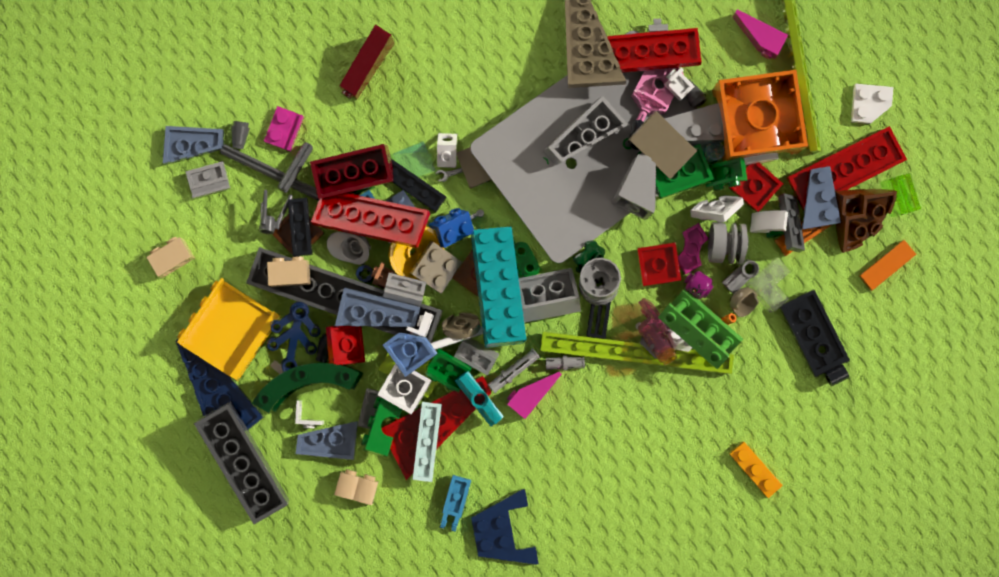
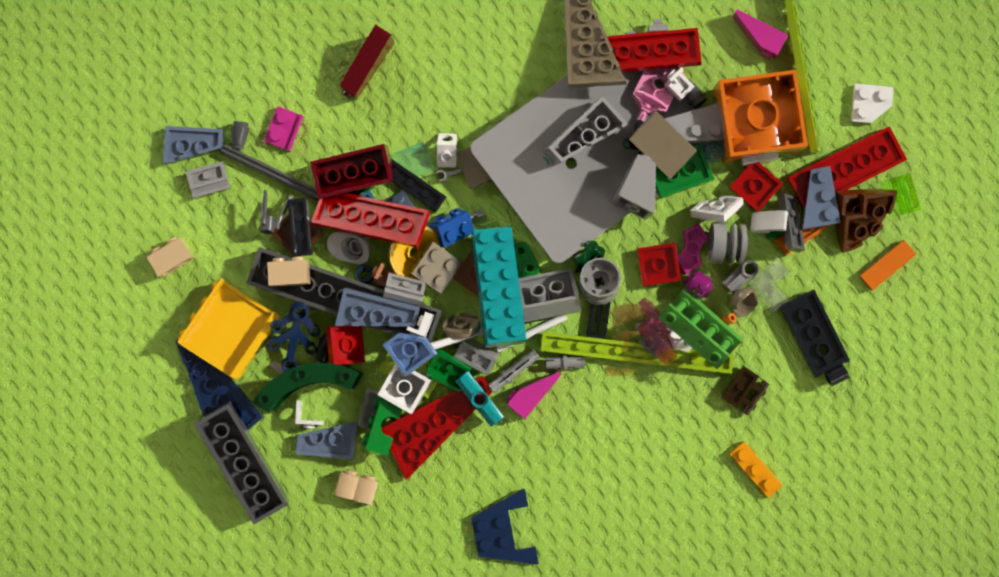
(295, 167): dark grey axle -> none
(427, 441): light aqua plate -> none
(455, 500): dark azure hinge -> none
(539, 328): none -> white bar
(727, 173): green bracket -> none
(740, 387): none -> dark brown plate

